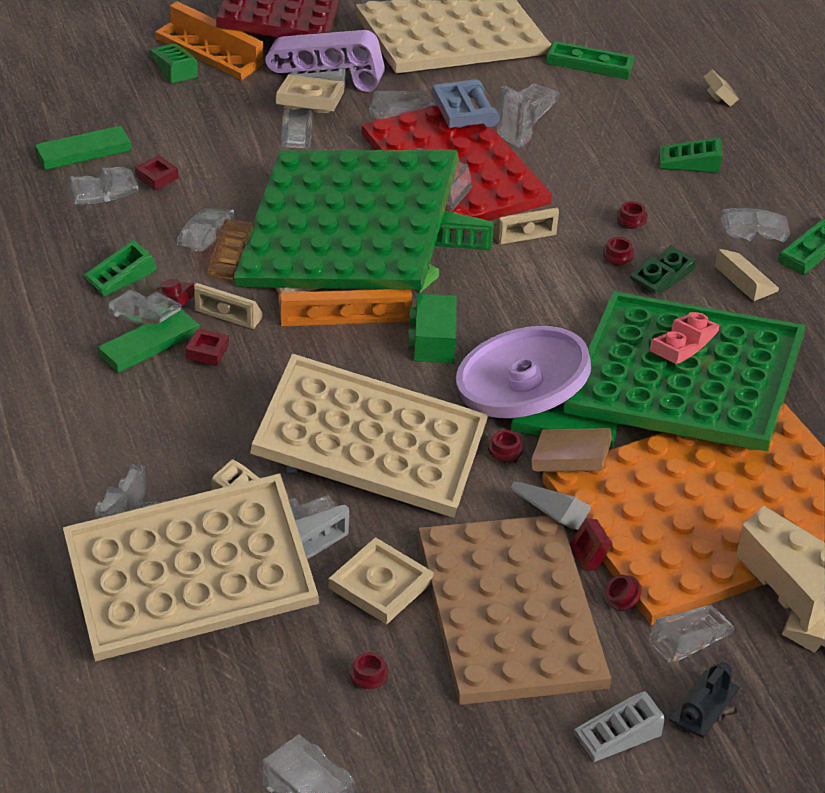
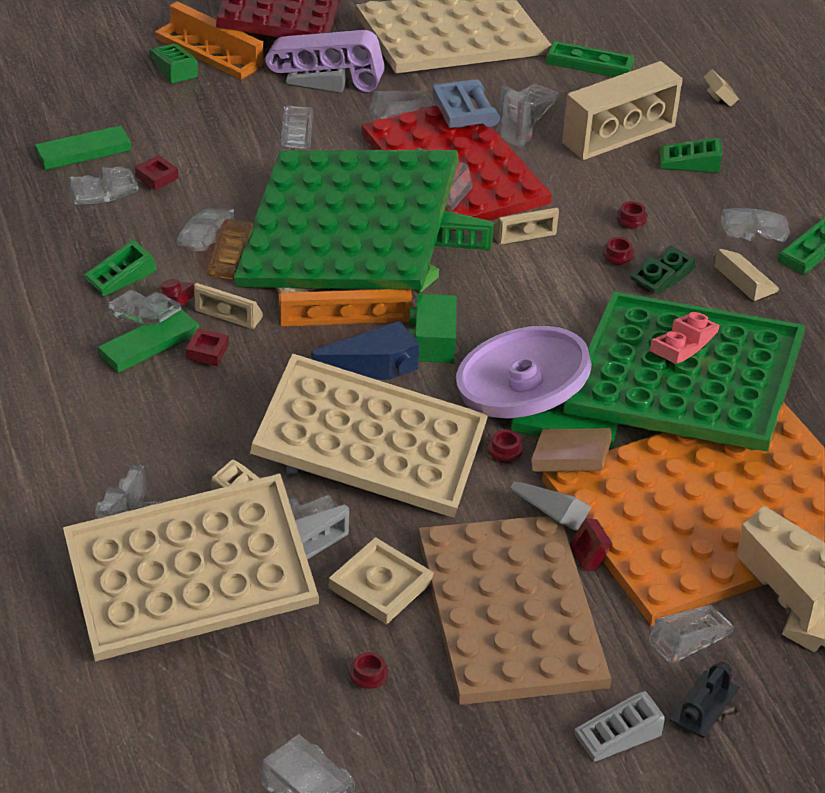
(310, 92): tan plate -> none
(374, 354): none -> dark blue slope
(621, 110): none -> tan brick
(623, 592): dark red plate -> none

